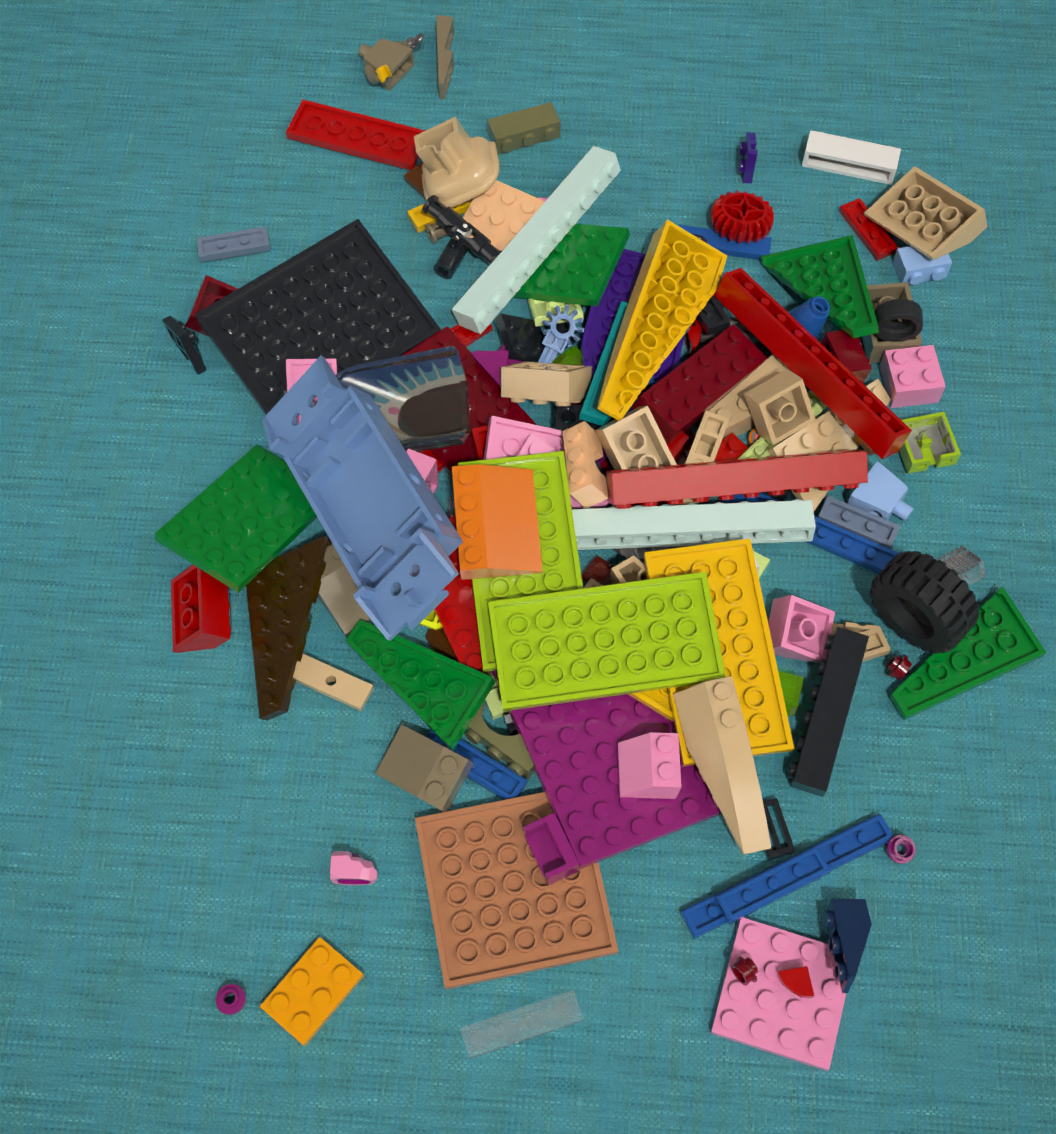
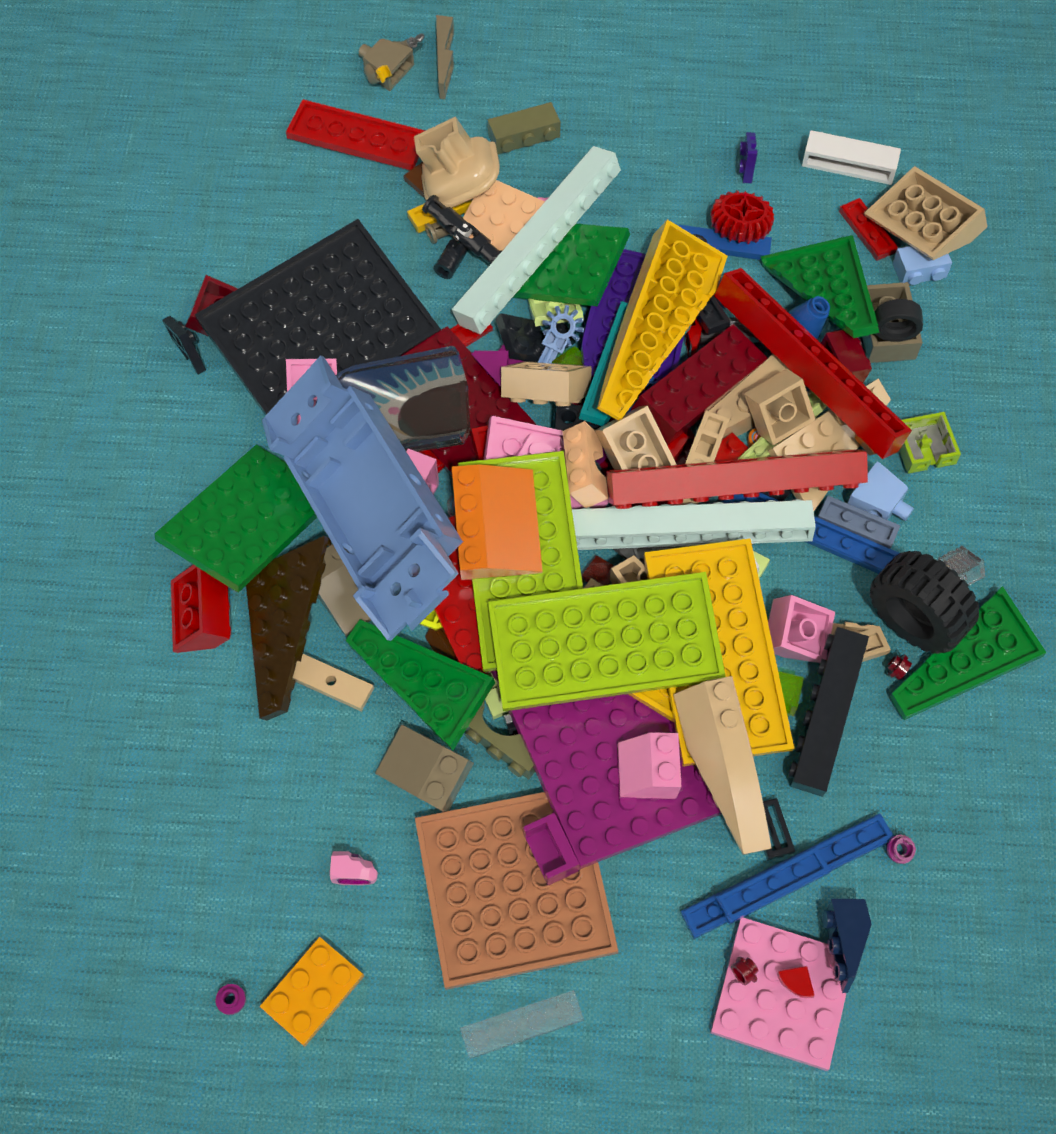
(233, 244): sand blue plate -> none
(487, 771): blue tile -> none
(912, 376): bright pink brick -> none

